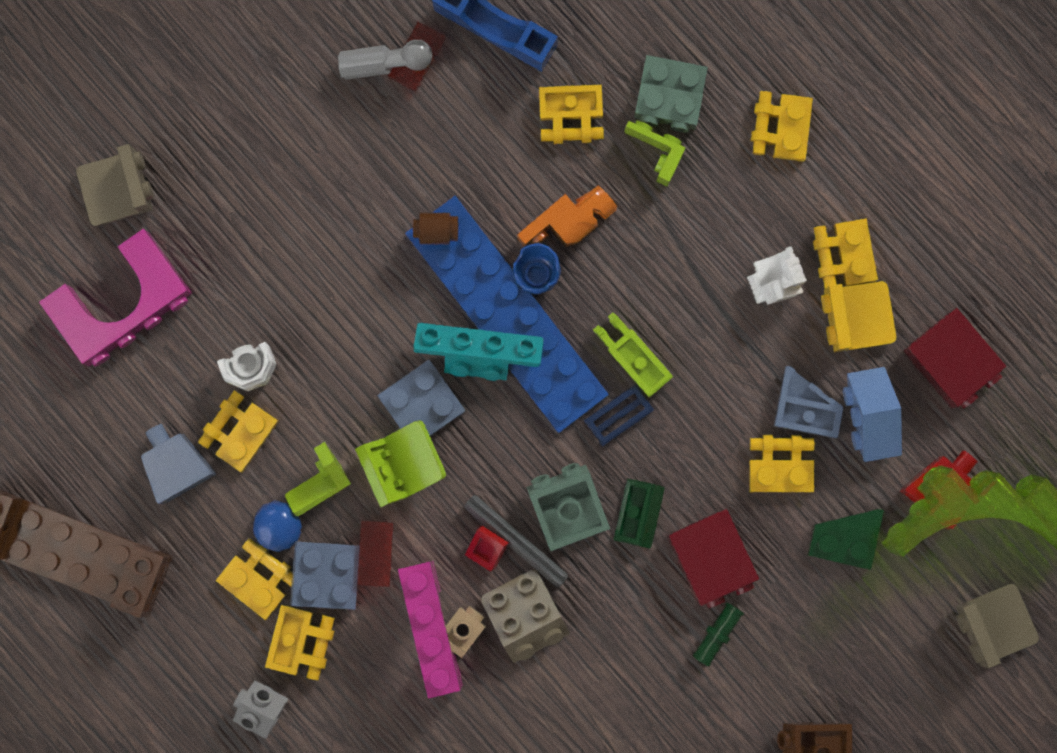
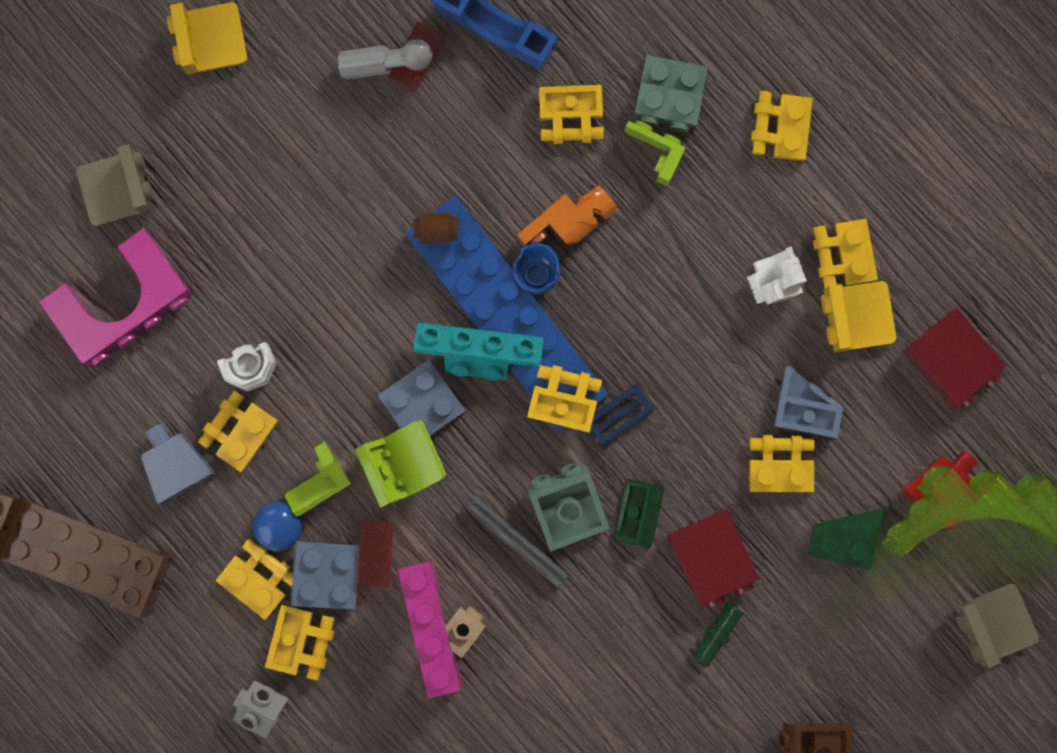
(207, 37): none -> yellow bracket
(486, 548): red plate -> none
(524, 616): dark tan bracket -> none
(562, 408): none -> yellow plate
(635, 357): lime hinge -> none
(874, 414): medium blue brick -> none

